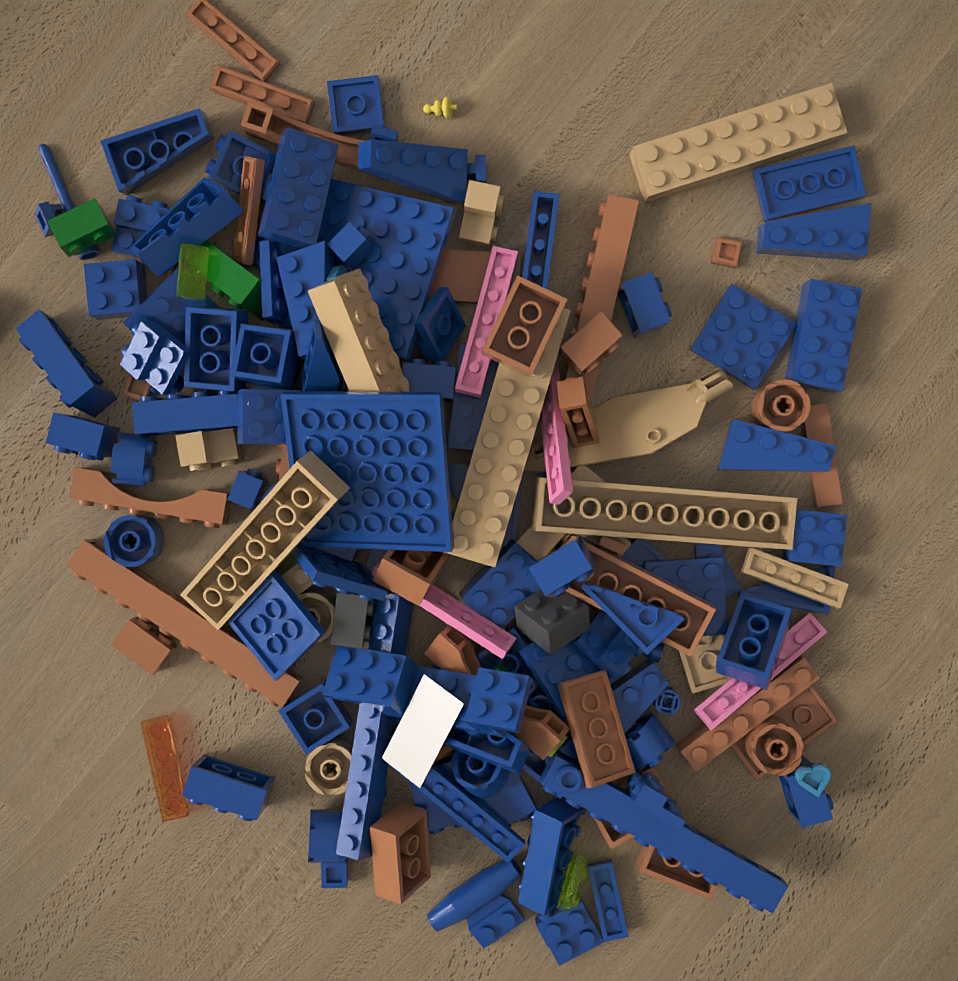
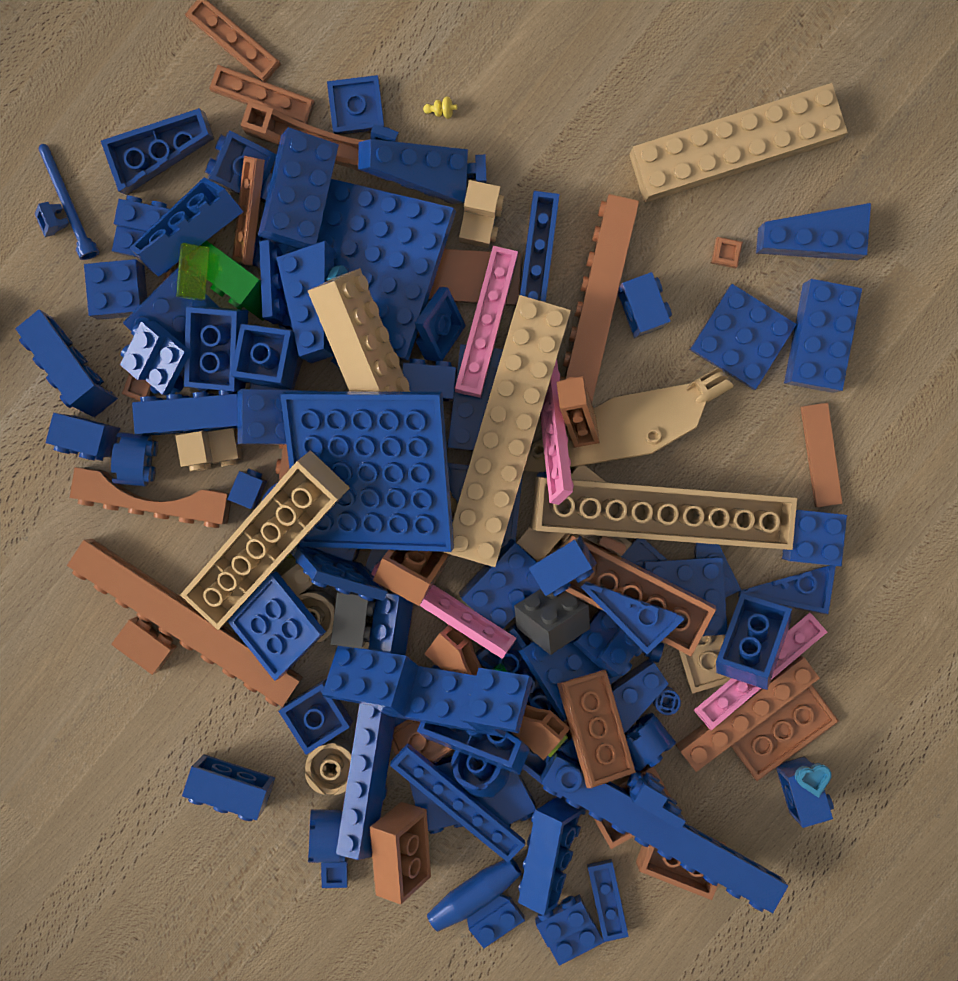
(81, 228): green brick -> none
(128, 554): blue brick -> none
(164, 768): clear orange plate -> none
(320, 365): blue slope -> none
(351, 244): blue brick -> none
(422, 730): white sticker -> none
(524, 326): nougat brick -> none
(576, 873): clear neon green plate -> none
(589, 343): nougat brick -> none
(766, 449): blue wedge -> none
(788, 749): nougat brick -> none
(789, 394): nougat brick -> none
(794, 578): tan plate -> none
(809, 183): blue plate -> none

